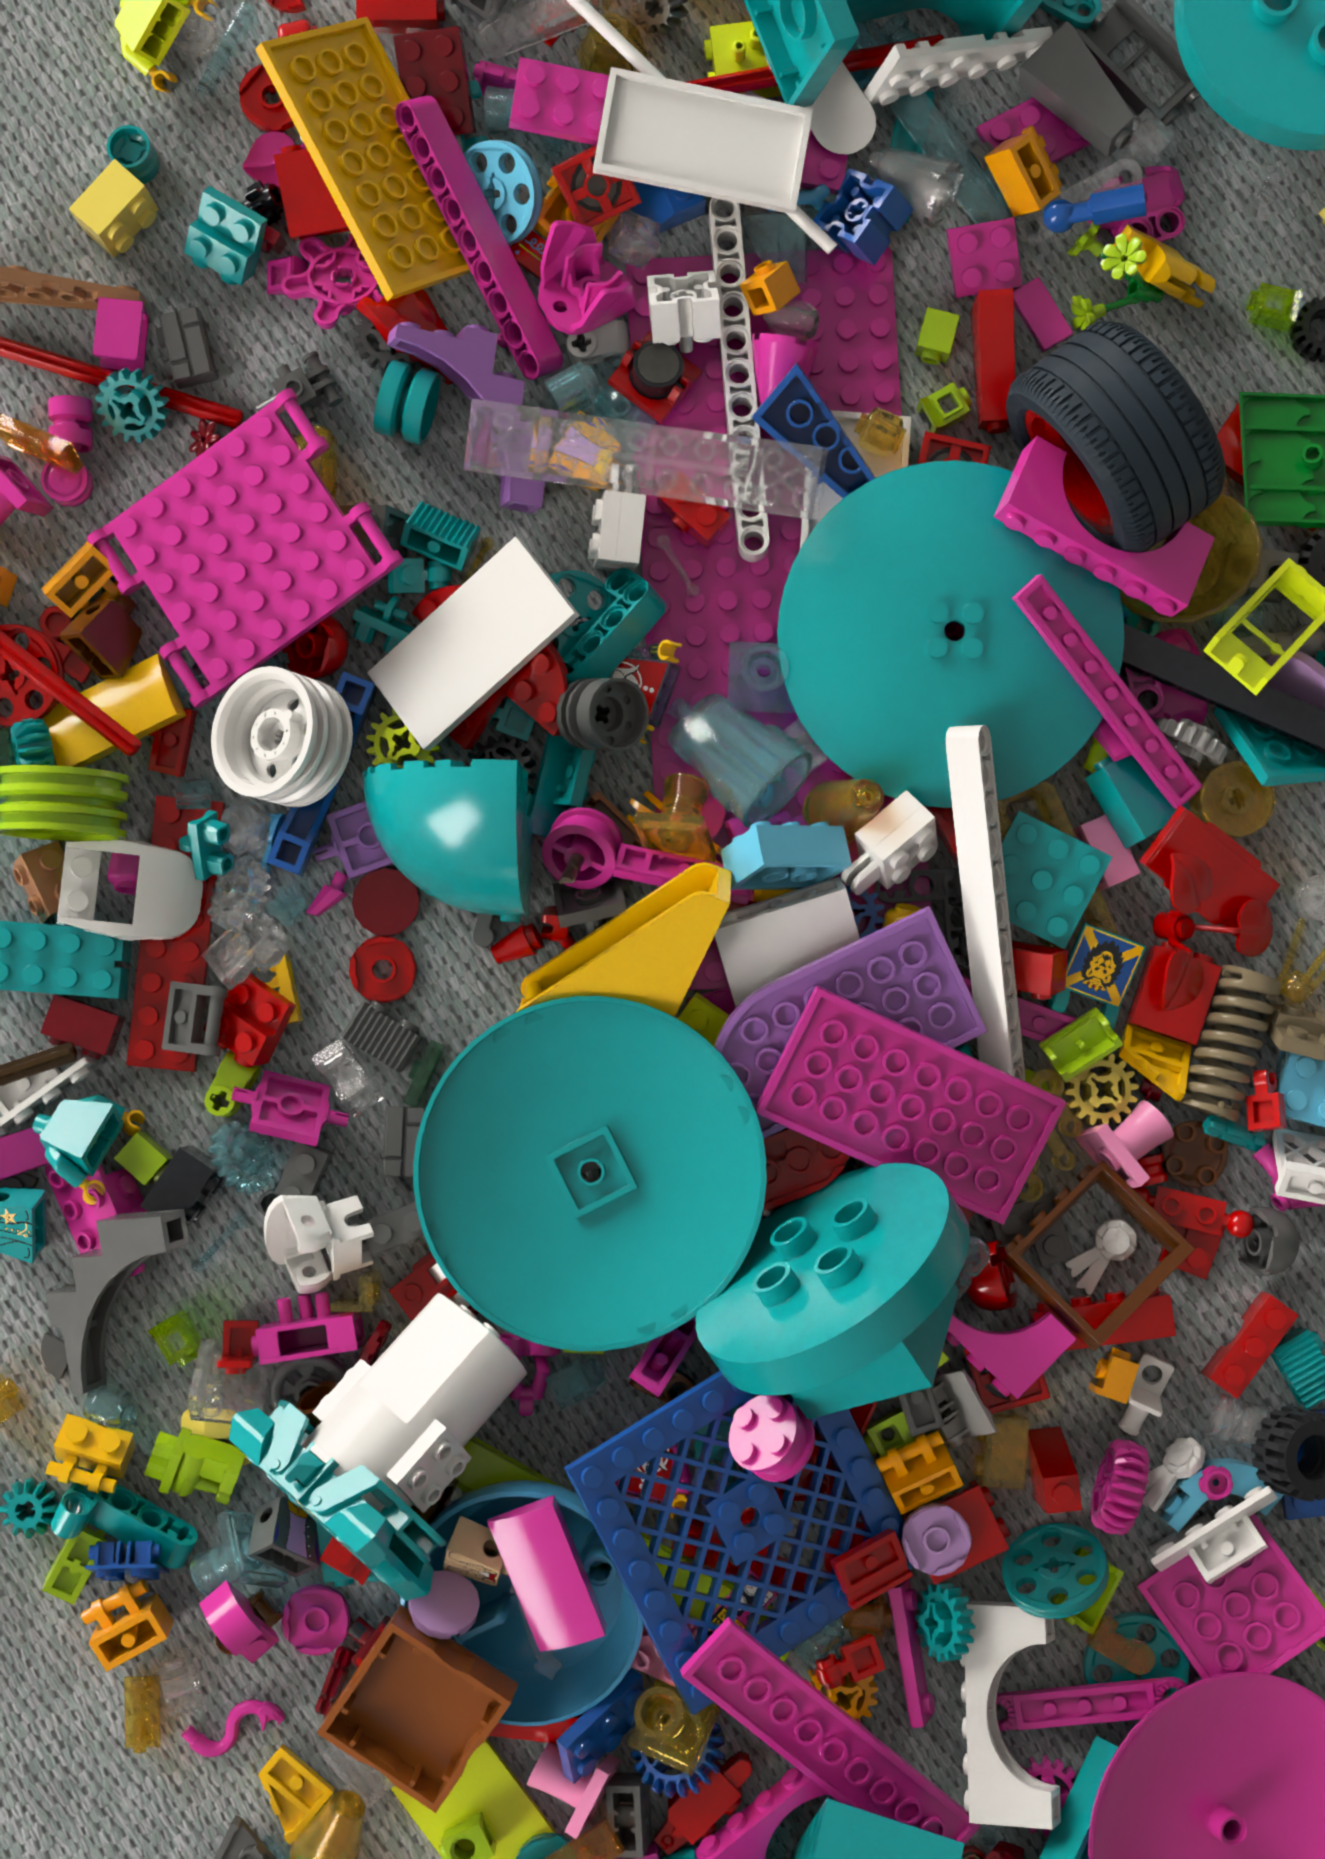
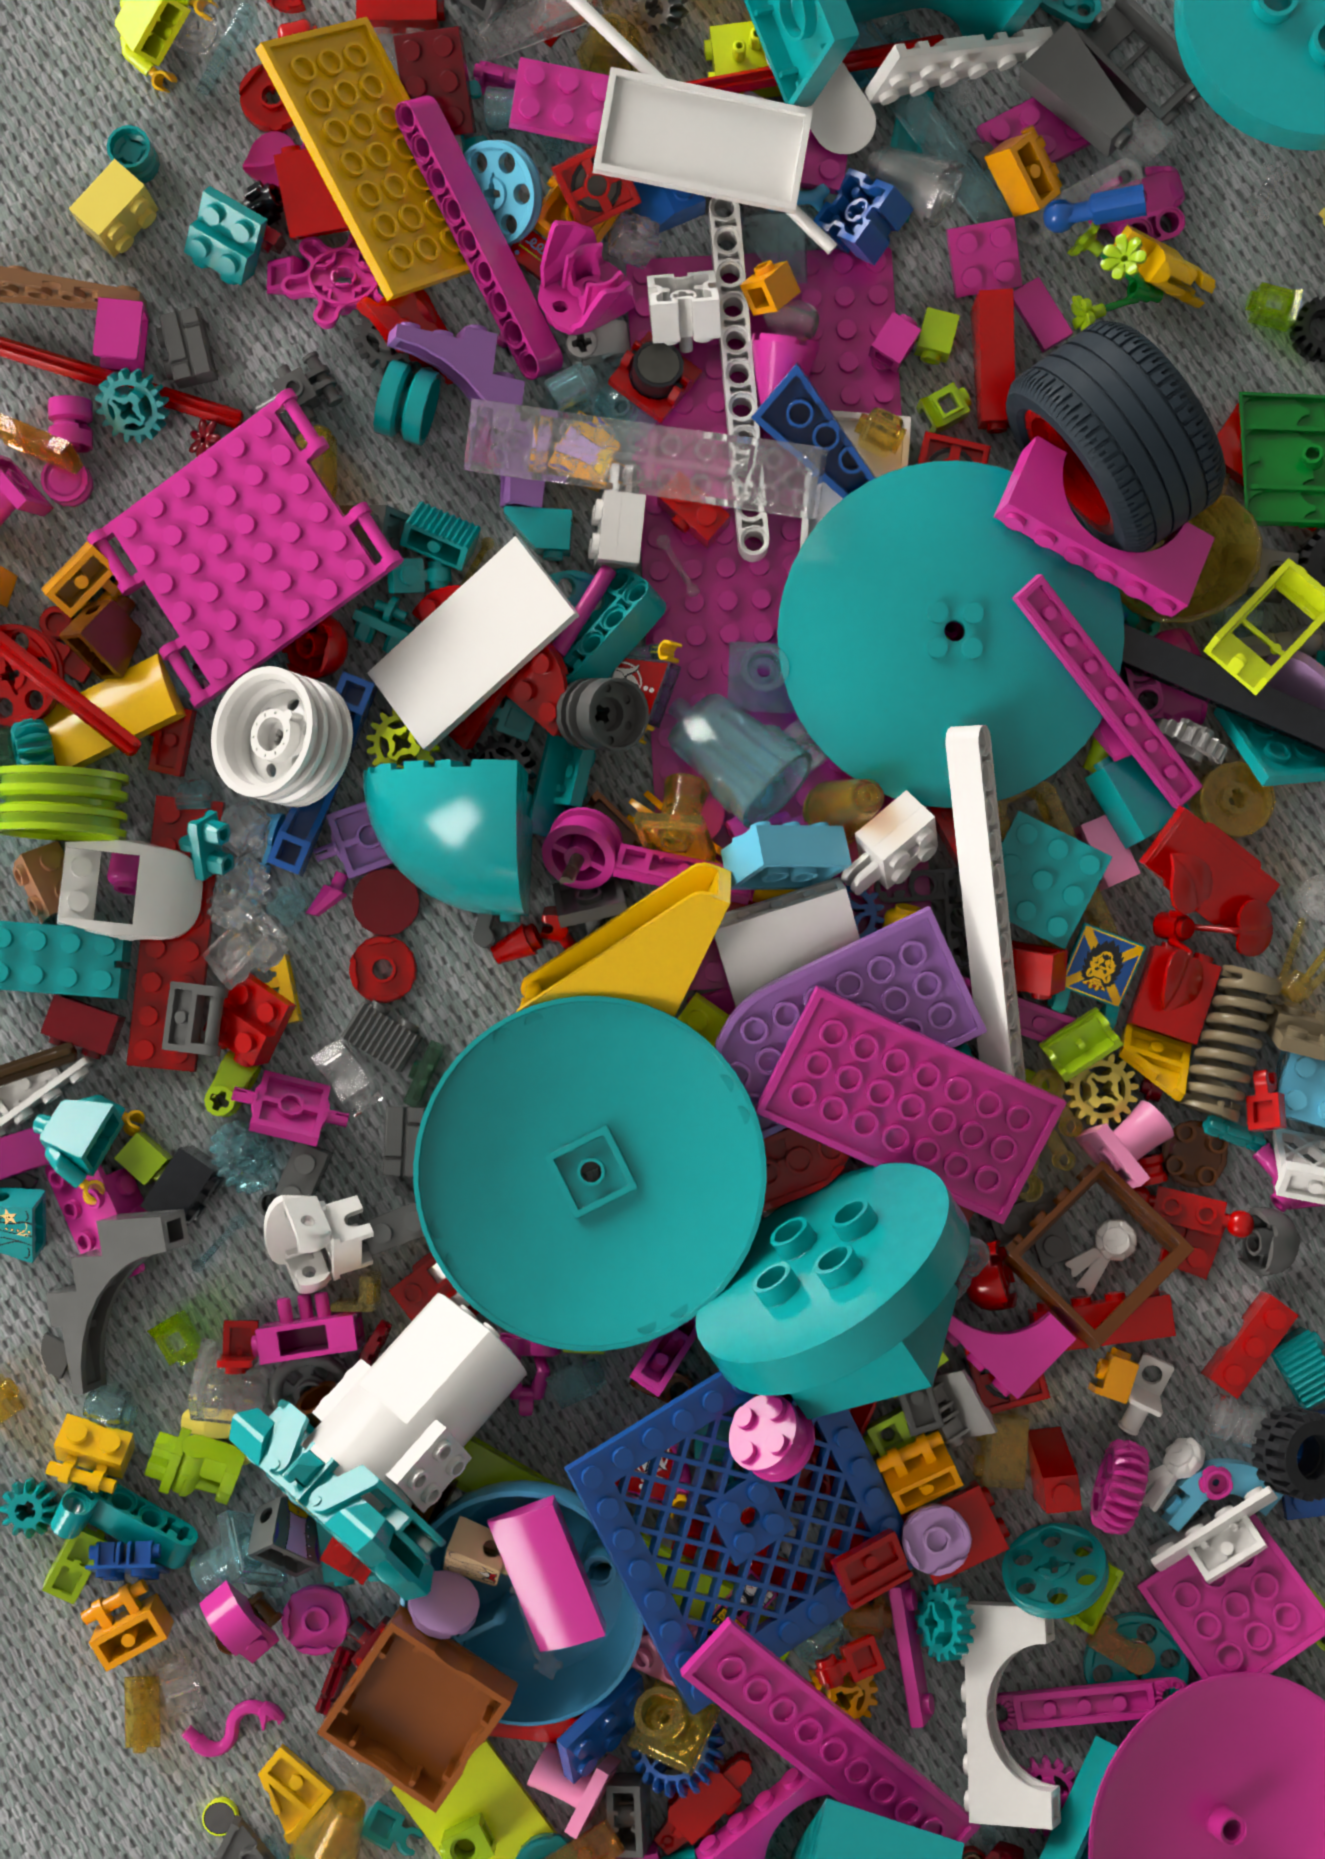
(219, 1815): none -> flat silver tile
(384, 1828): none -> teal plate
(543, 529): none -> teal slope
(585, 608): none -> dark pink piece
(895, 341): none -> dark pink brick

